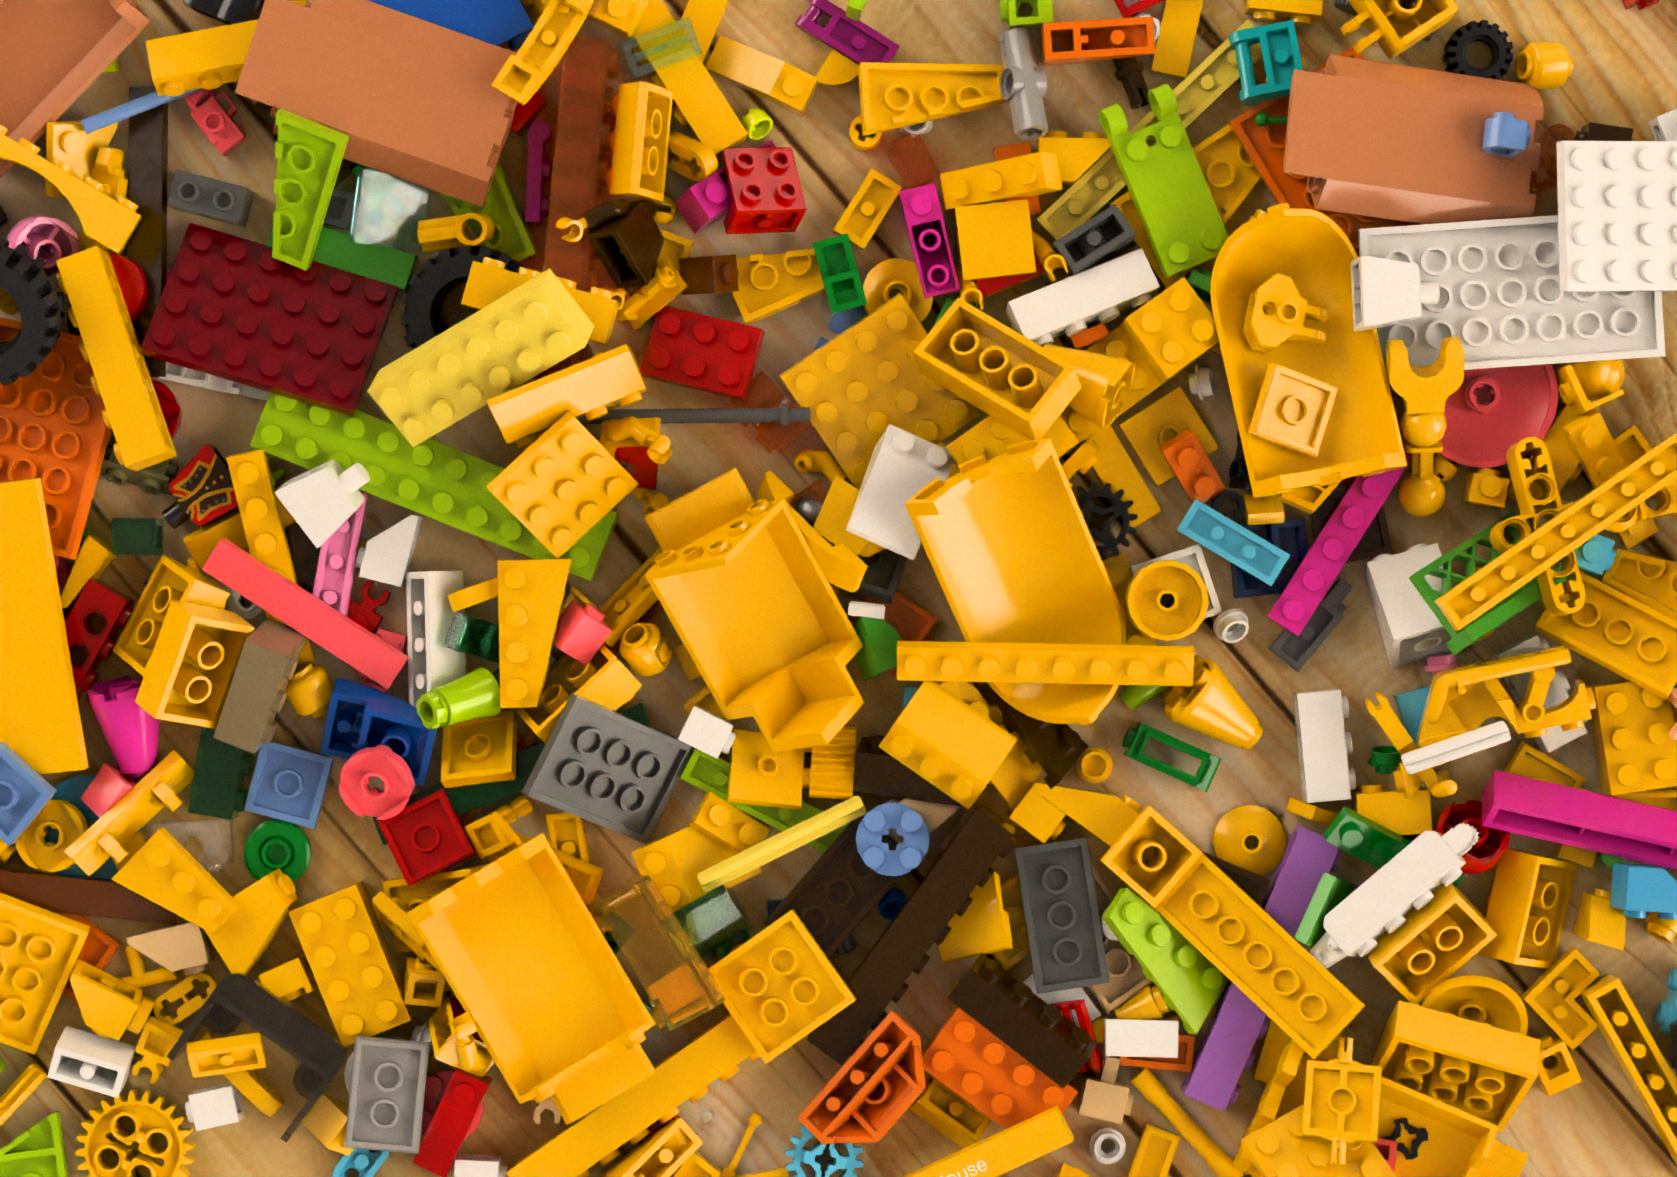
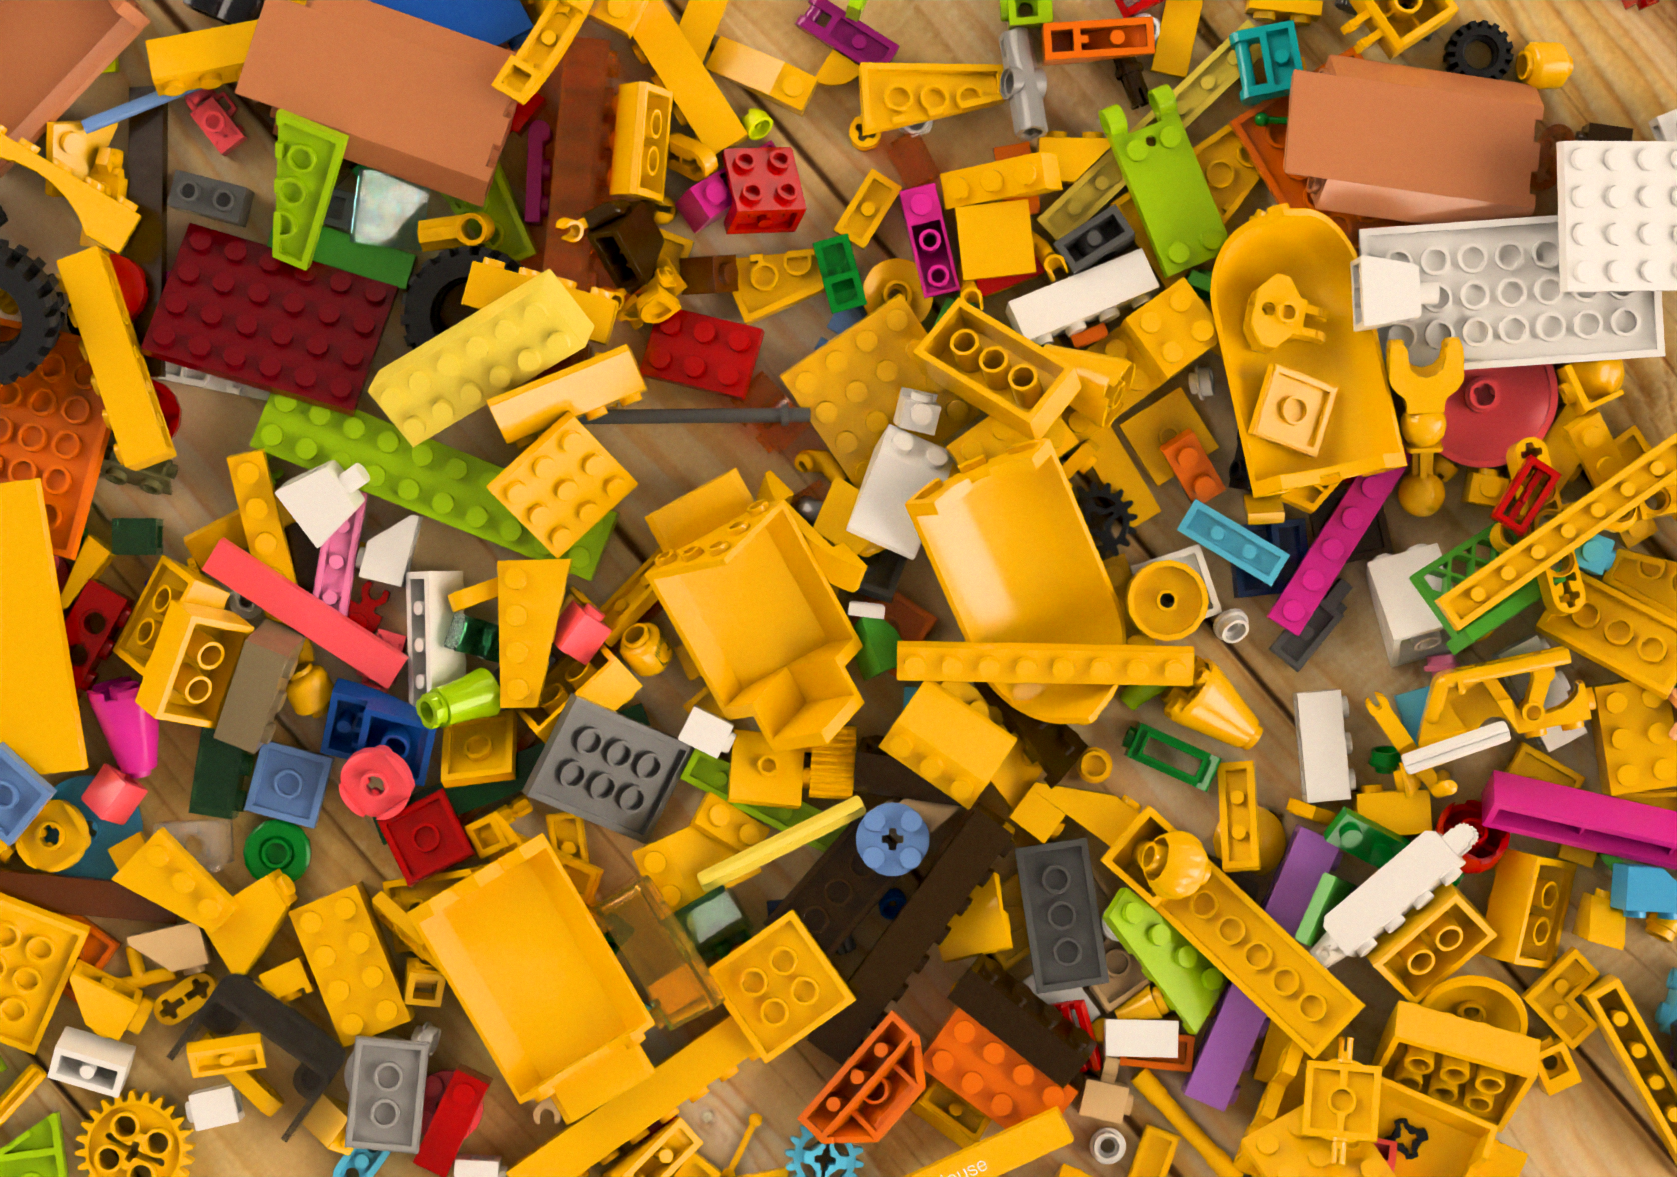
(45, 238): bright pink cylinder -> none
(131, 814): yellow hinge -> none
(154, 1045): yellow plate -> none
(202, 490): torso -> none
(456, 1037): yellow torso -> none
(639, 450): yellow torso -> none
(656, 305): none -> yellow tile
(665, 61): clear light blue tile -> none
(917, 411): none -> white brick
(1175, 865): none -> yellow plant
(1238, 512): black bush -> none
(1238, 816): none -> yellow plate
(1505, 135): medium blue plate -> none
(1508, 521): none -> red tile

